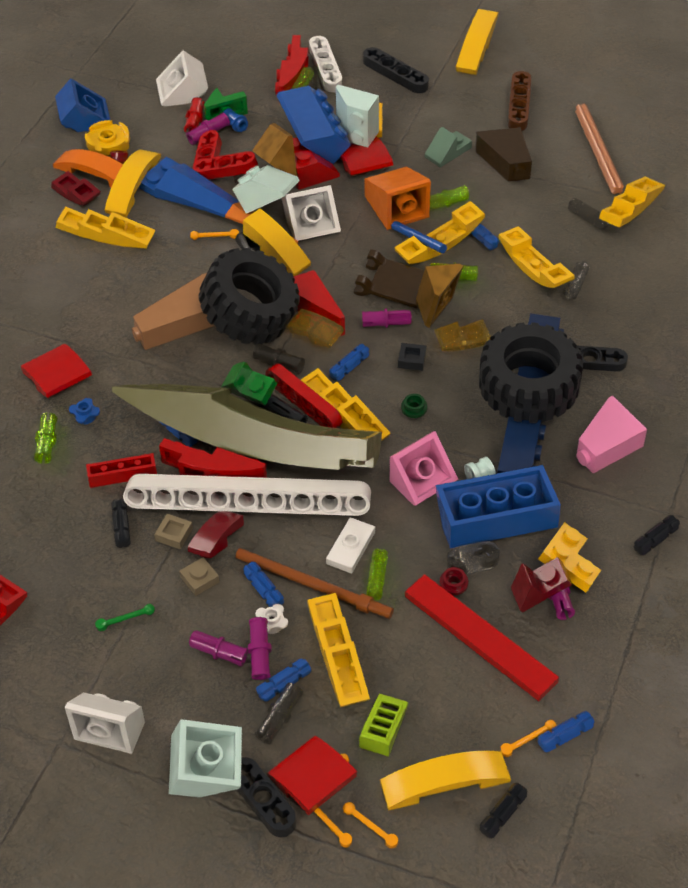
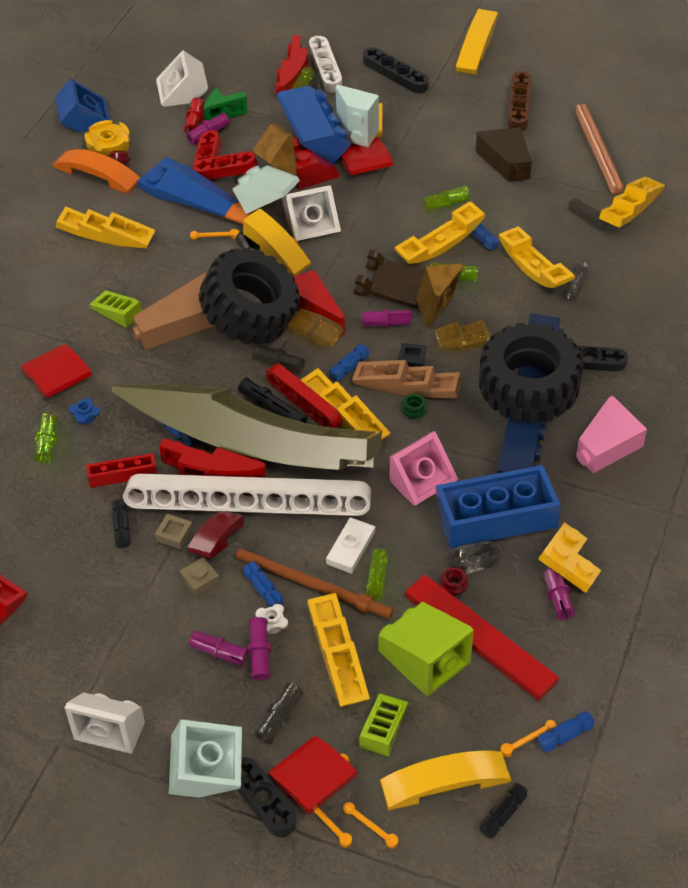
(75, 190): dark red slope -> none
(102, 624): green hinge -> none
(123, 317): none -> lime slope
(128, 180): yellow slope -> none
(238, 122): blue pin -> none
(249, 383): green slope -> none
(288, 675): blue axle -> none
(399, 196): orange slope -> none
(401, 379): none -> medium nougat slope
(424, 239): blue bar -> none
(427, 646): none -> lime slope
(447, 147): sand green slope -> none
(481, 468): light aqua wheel -> none
(538, 585): dark red slope -> none
(656, 535): black axle -> none

